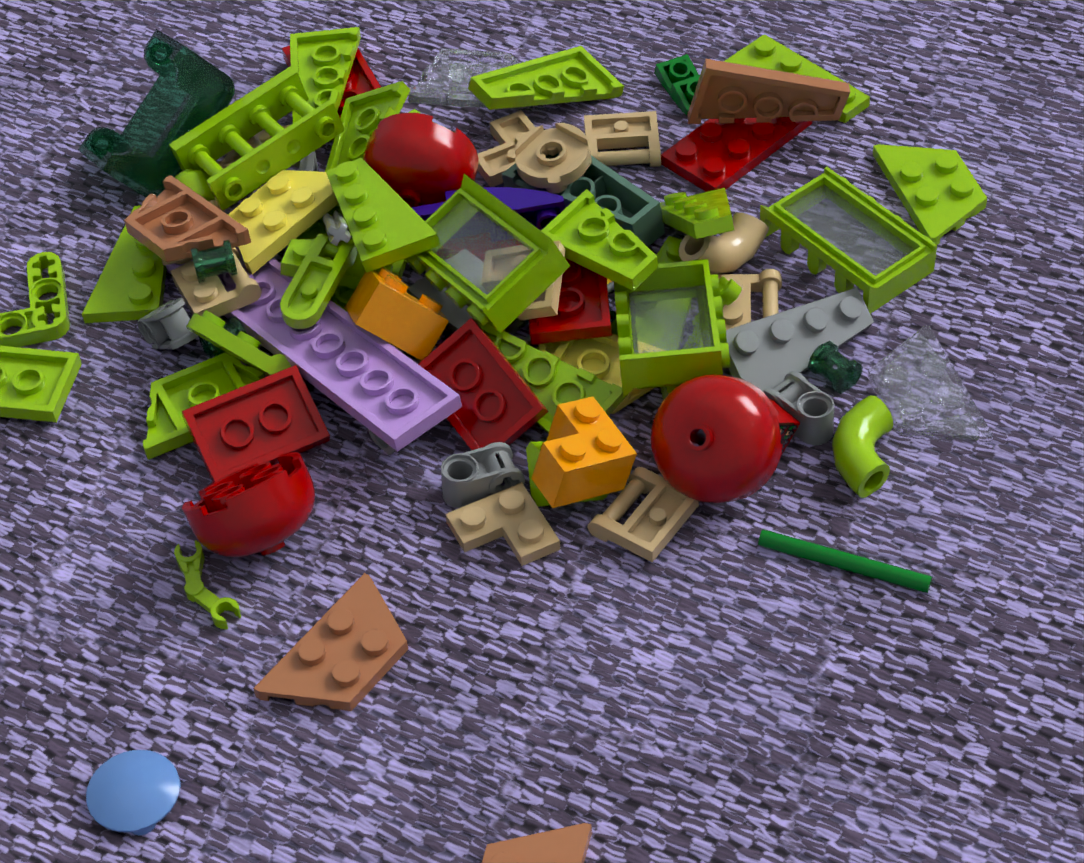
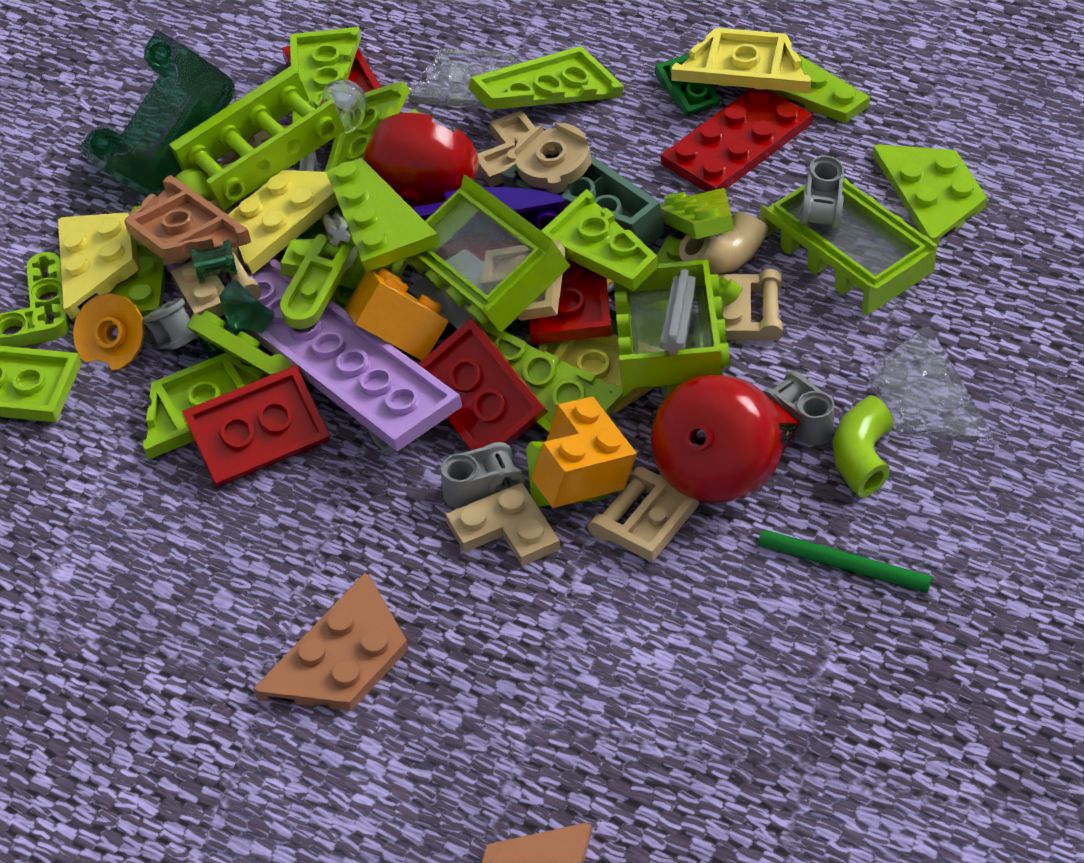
(94, 256): none -> light yellow wing
(95, 327): none -> light orange dish
(133, 791): medium blue dish -> none
(195, 590): lime piece -> none
(243, 309): none -> clear green slope
(253, 508): red cylinder -> none
(349, 102): none -> clear head
(624, 131): tan plate -> none
(678, 313): none -> light grey axle
(744, 60): none -> light yellow wing
(746, 91): nougat wing -> none
(784, 341): light grey wing -> none
(823, 193): none -> light grey piece
(835, 376): clear green bush -> none

